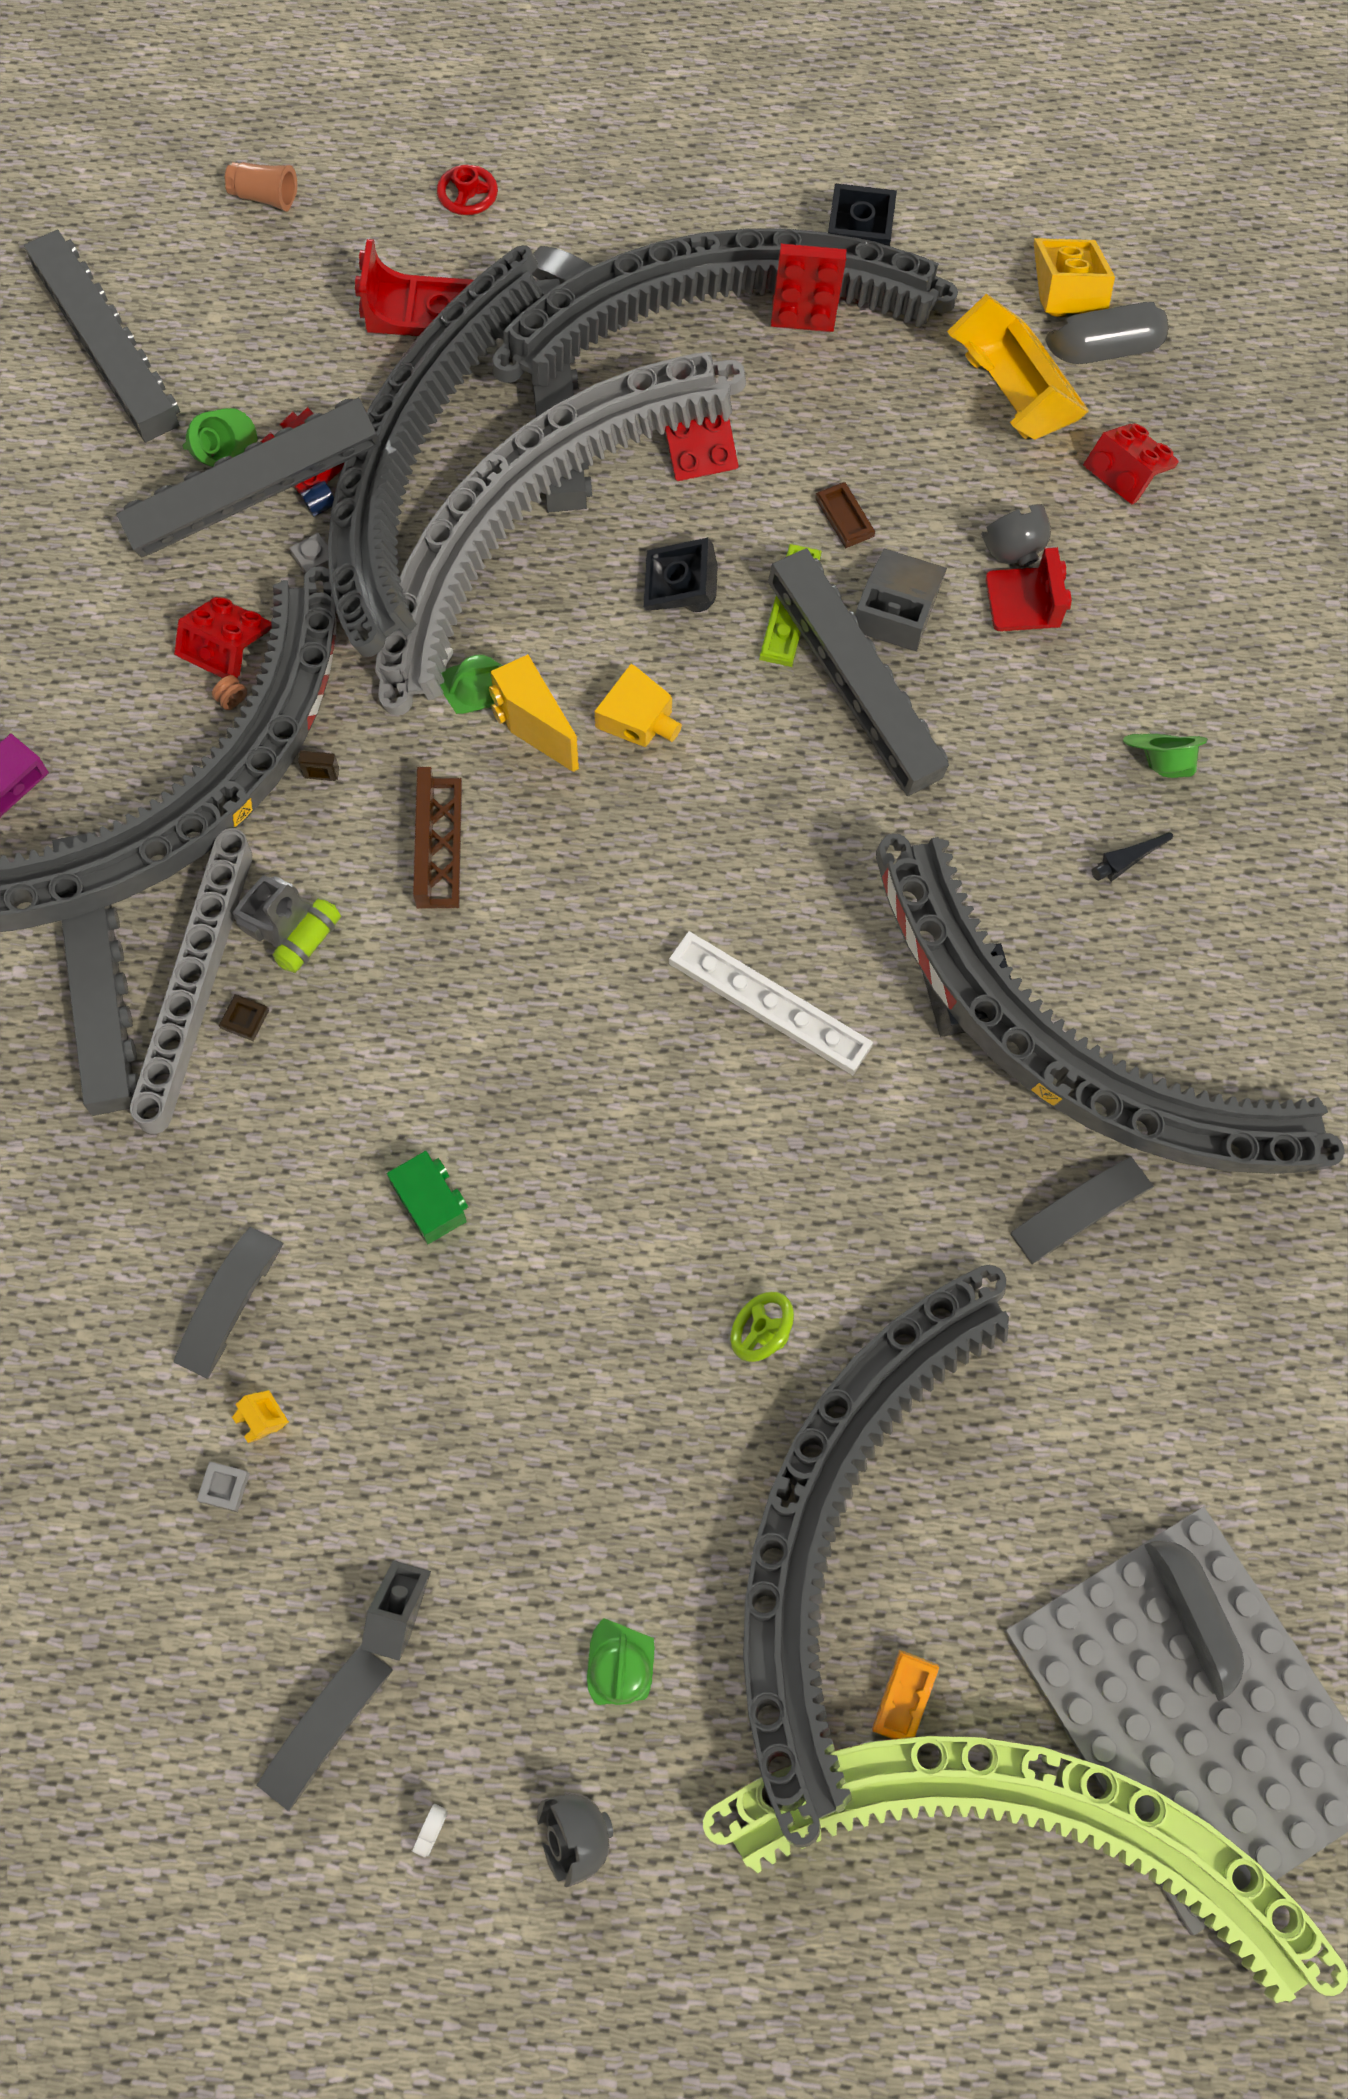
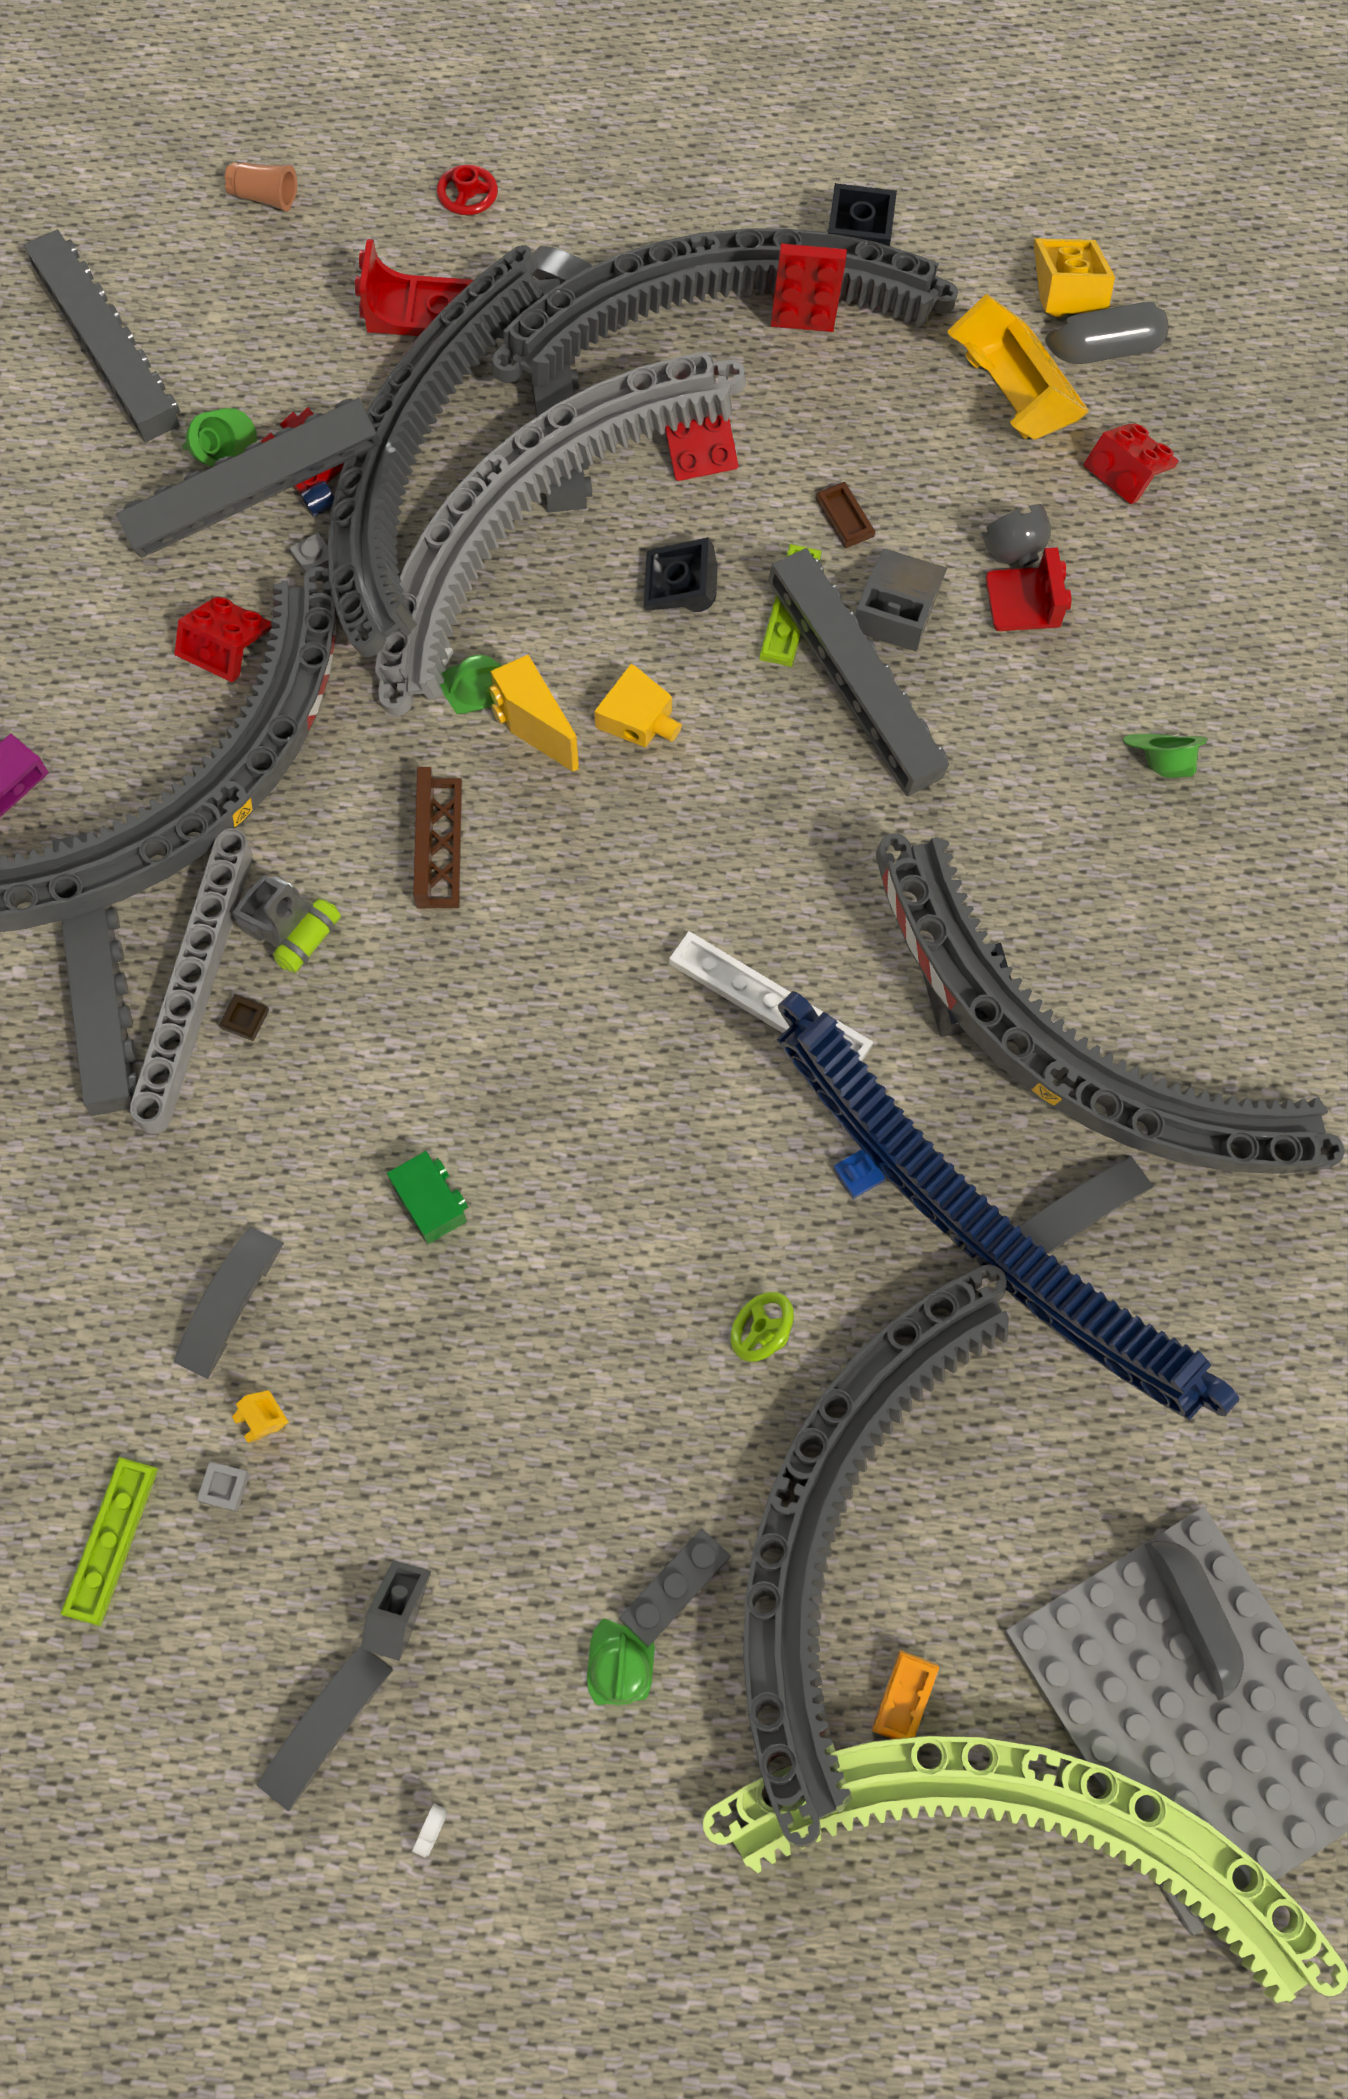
(109, 1542): none -> lime tile
(229, 692): nougat bush -> none
(318, 765): dark brown tile -> none
(576, 1836): dark grey cylinder -> none
(674, 1587): none -> dark grey plate
(858, 1173): none -> blue tile
(1060, 1299): none -> dark blue gear
(1118, 861): black piece -> none

